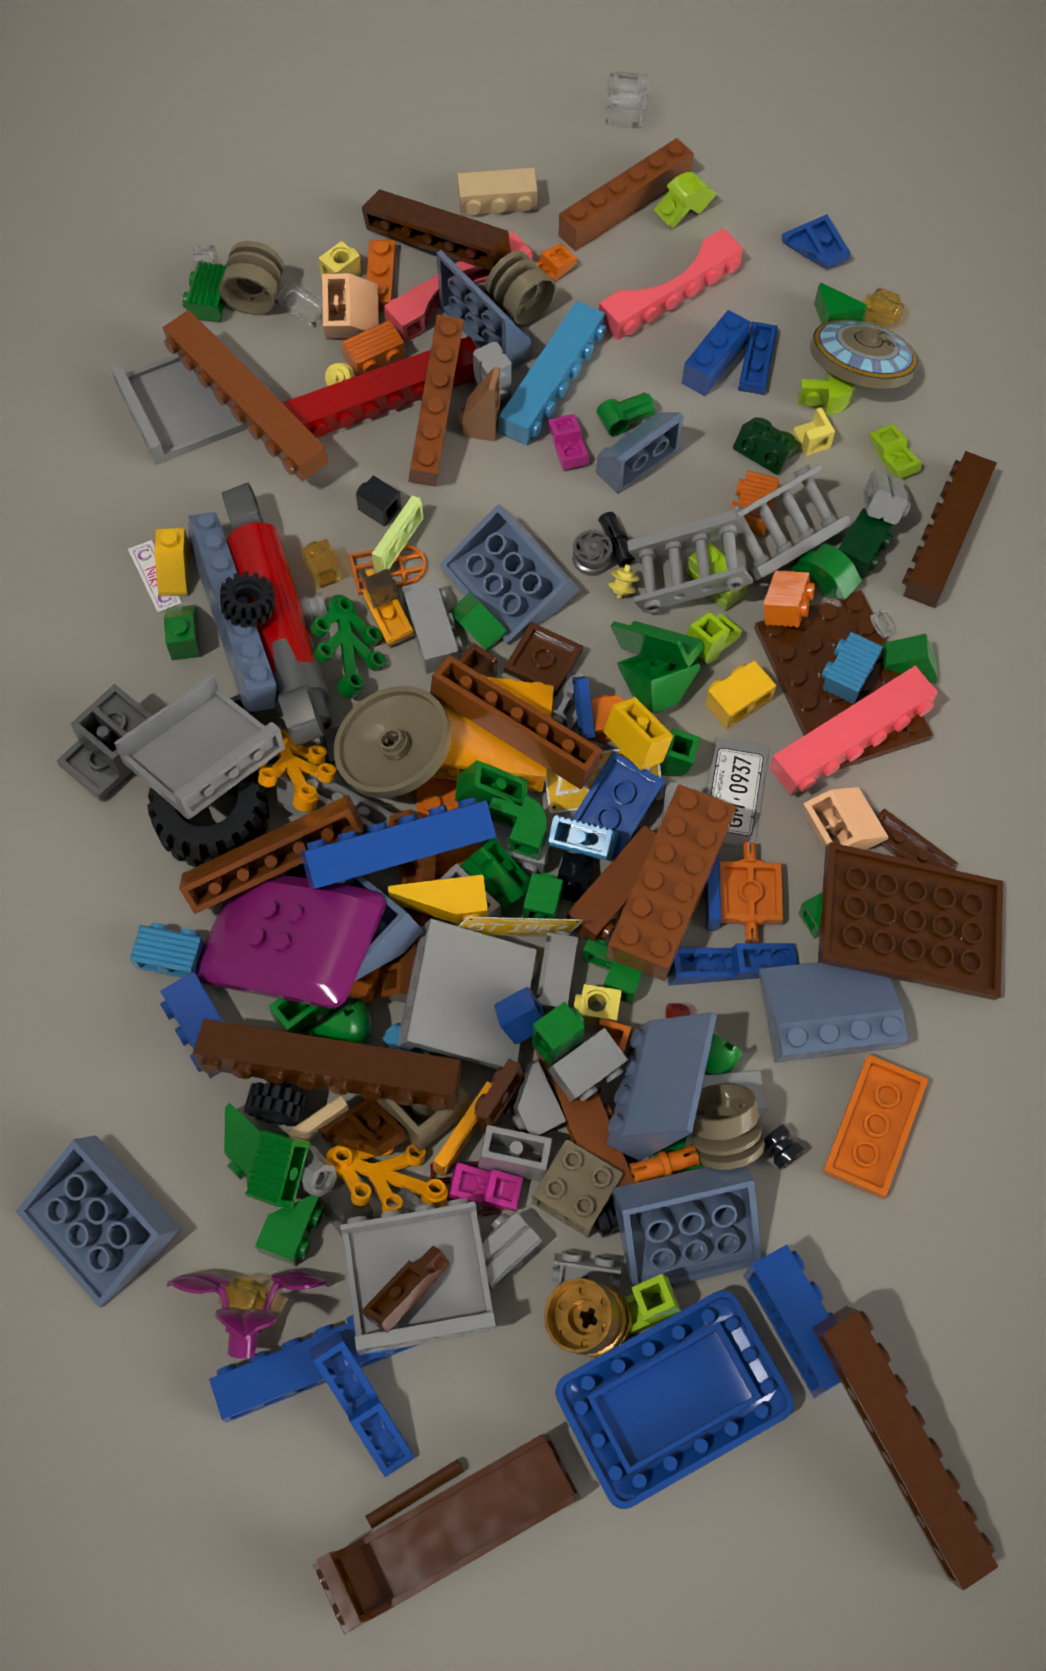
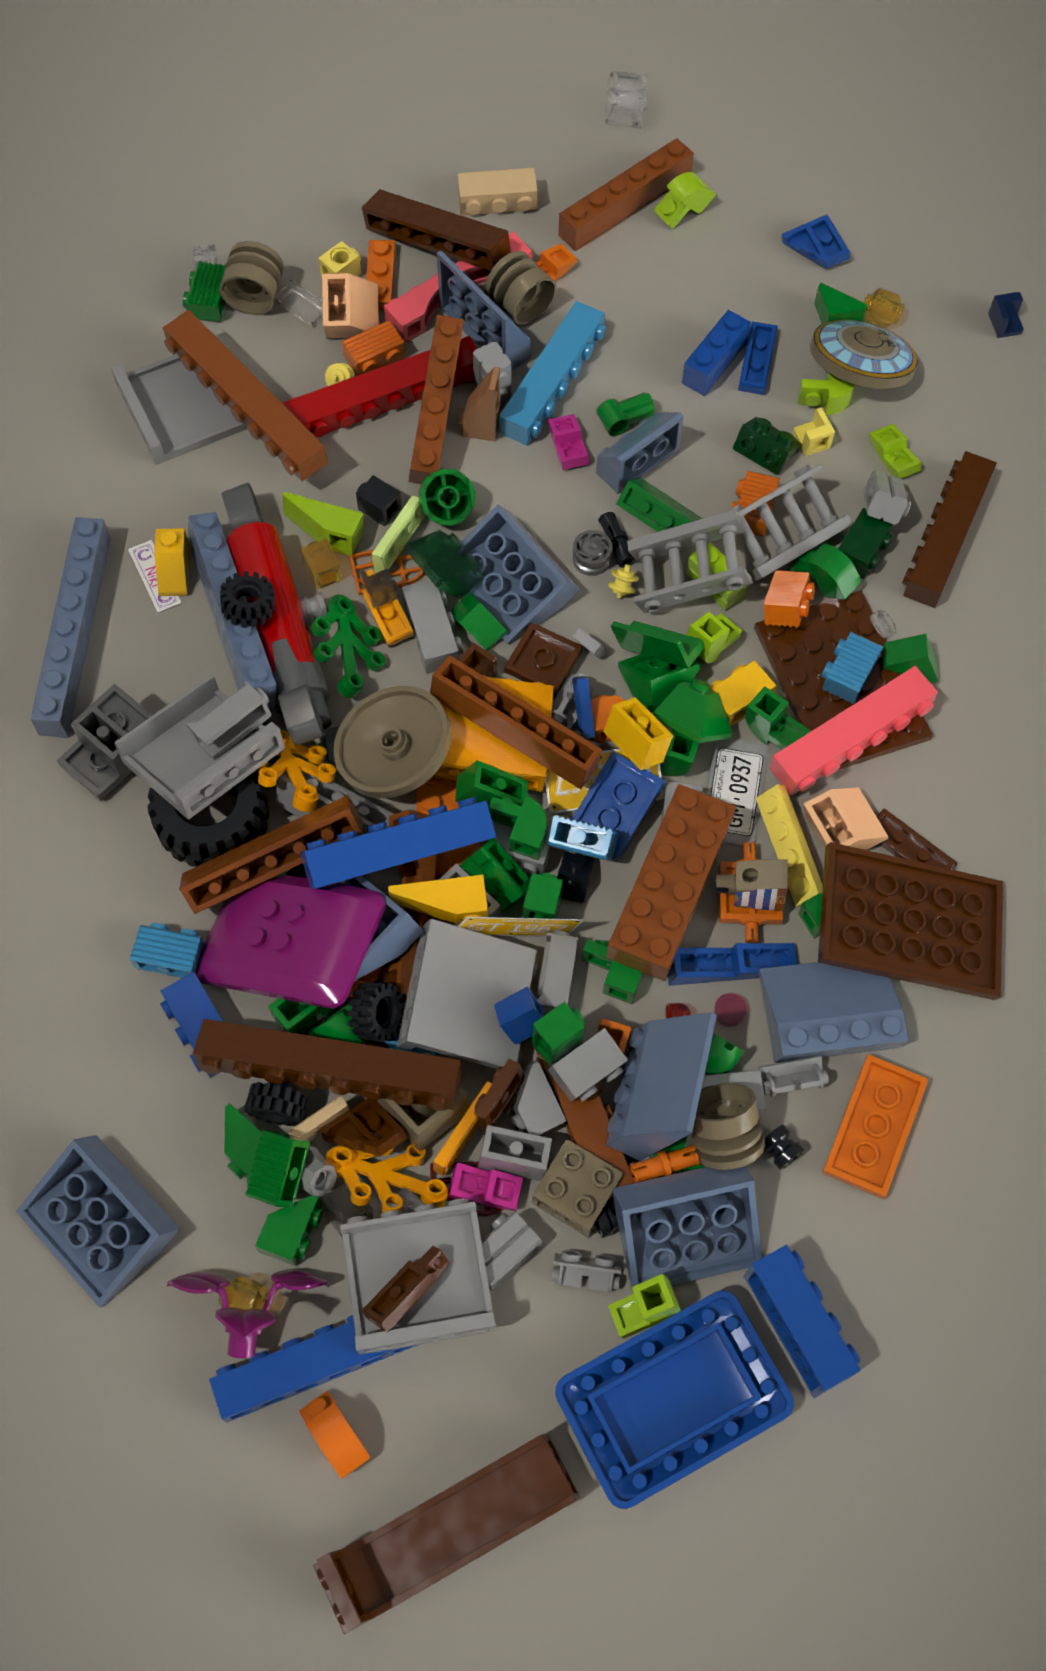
(71, 628): none -> sand blue brick
(182, 632): green slope -> none
(231, 720): none -> light grey window
(323, 520): none -> lime slope
(334, 1434): none -> orange brick
(361, 1403): blue slope -> none
(363, 1011): none -> black tyre
(414, 1493): reddish brown bar -> none
(446, 496): none -> green cylinder
(446, 562): none -> clear green slope
(570, 1316): pearl gold wheel -> none
(589, 643): none -> light grey tile
(608, 895): dark orange brick -> none
(608, 997): light yellow brick -> none
(633, 308): coral arch -> none
(653, 506): none -> green panel
(695, 712): none -> green slope
(713, 899): blue tile -> none
(730, 1009): none -> clear pink tile
(757, 884): none -> dark tan torso
(769, 720): none -> green brick
(790, 843): none -> light yellow plate
(793, 1075): none -> light grey hinge
(905, 1446): reddish brown brick -> none
(1004, 314): none -> dark blue panel

